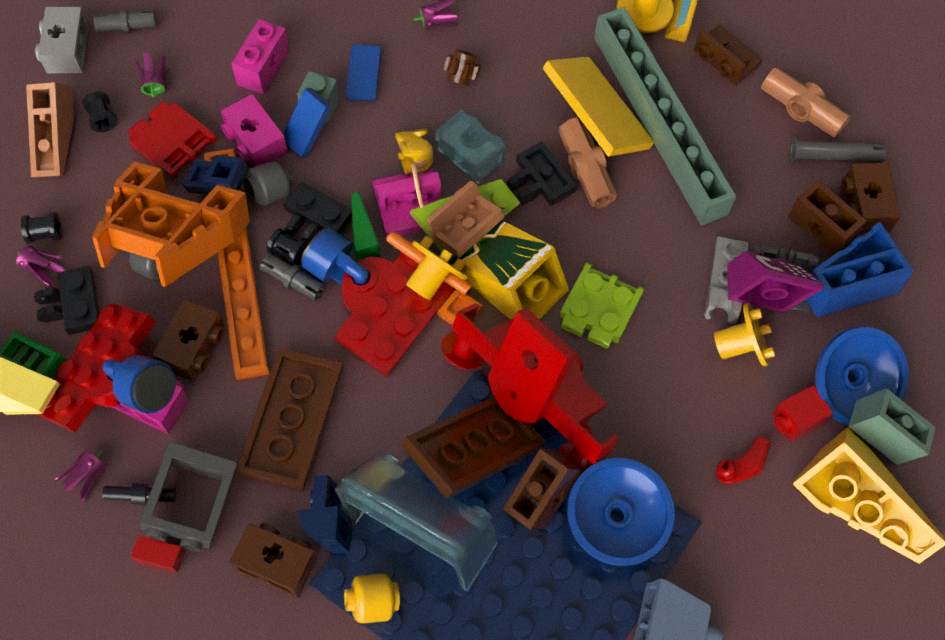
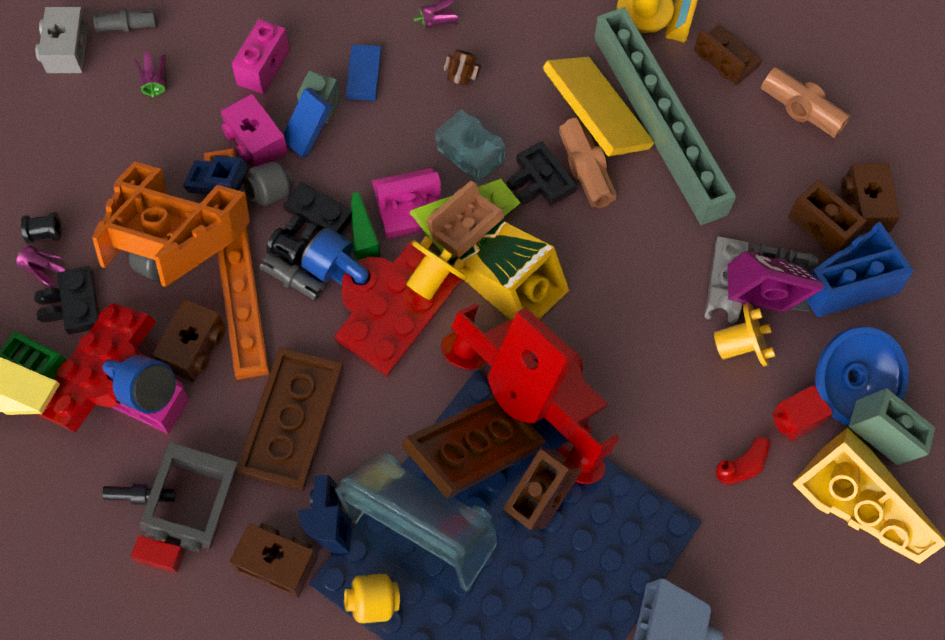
(49, 126): nougat slope -> none
(84, 465): flat silver piece -> none
(99, 111): black bush -> none
(170, 138): red plate -> none
(408, 249): orange bar -> none
(415, 155): yellow animal -> none
(455, 303): orange tile -> none
(599, 305): lime plate -> none
(639, 498): blue dish -> none
(836, 151): dark grey pin -> none

